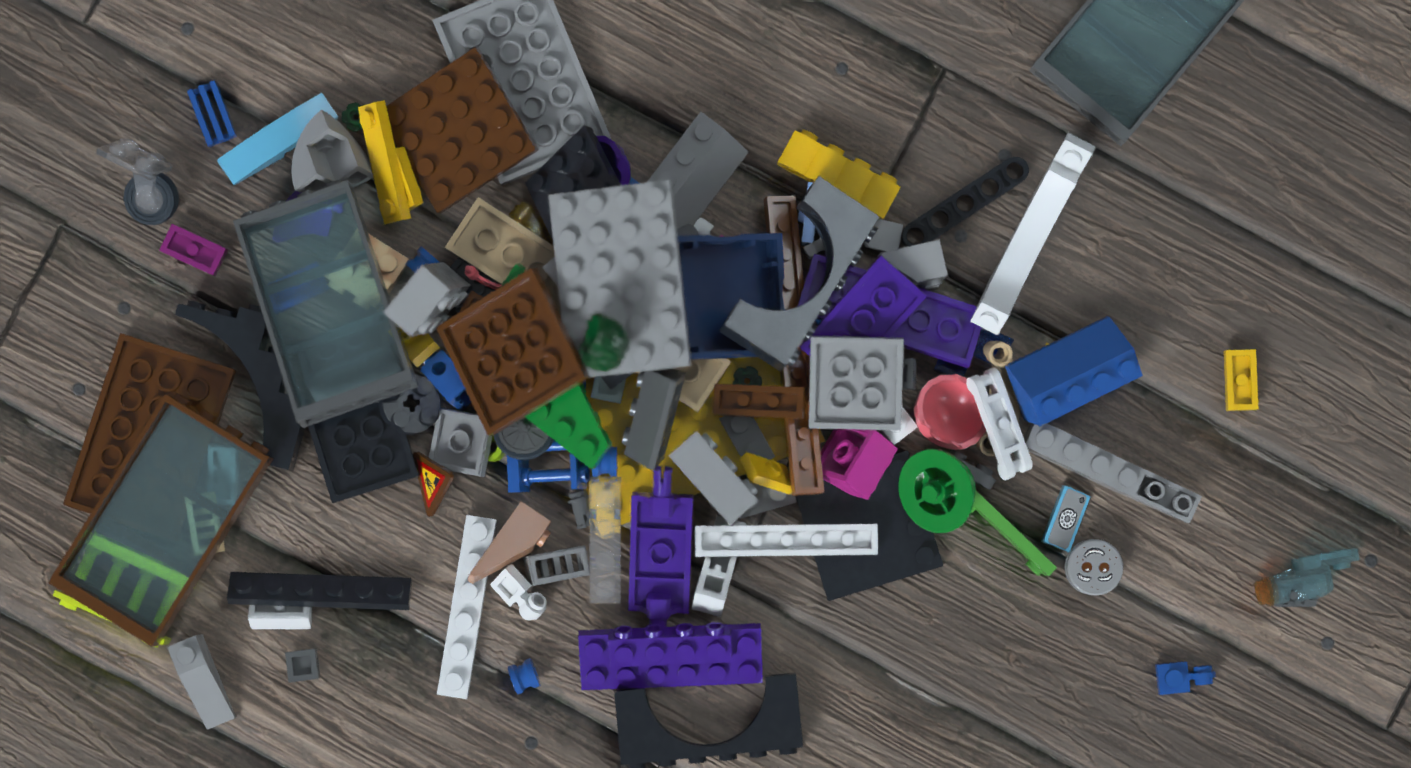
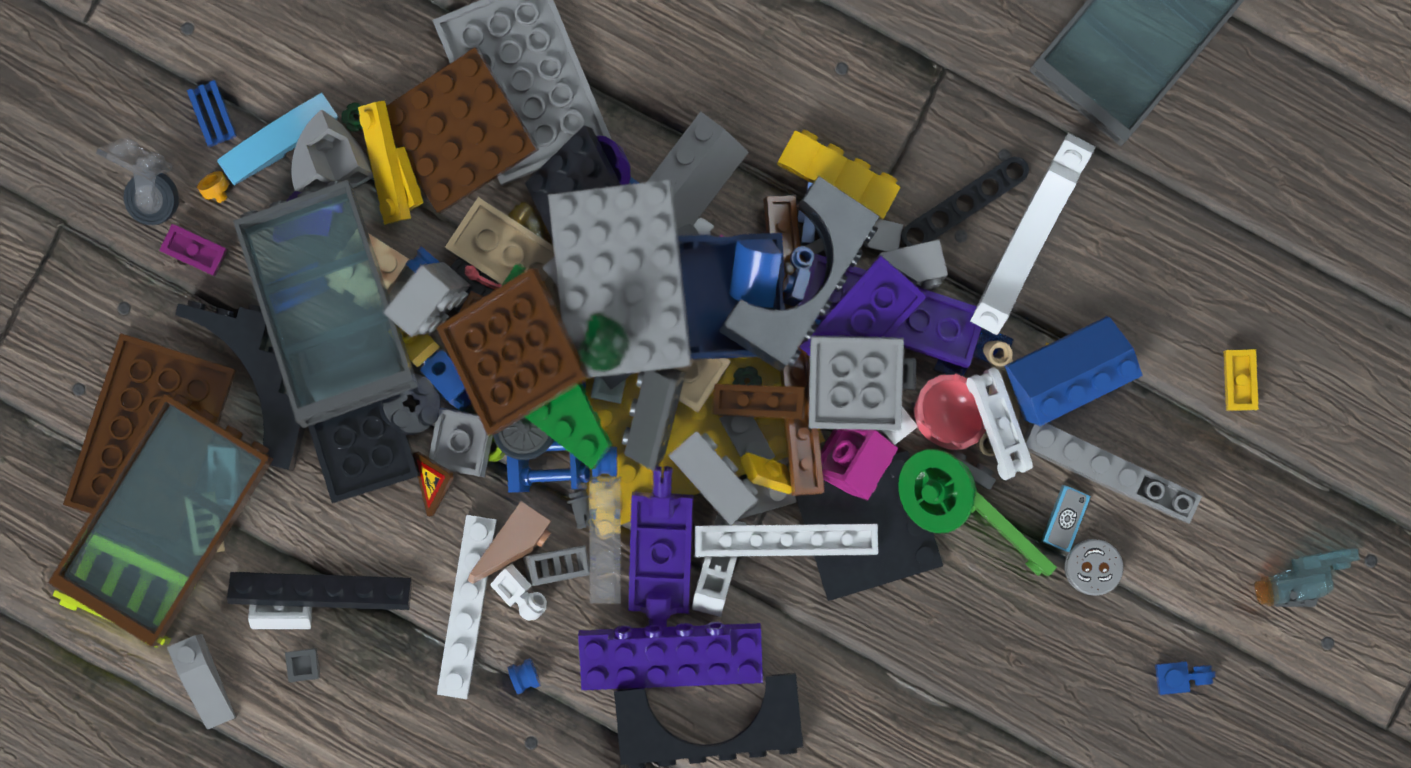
(214, 186): none -> light orange tile
(755, 272): none -> blue brick
(796, 284): none -> blue plate

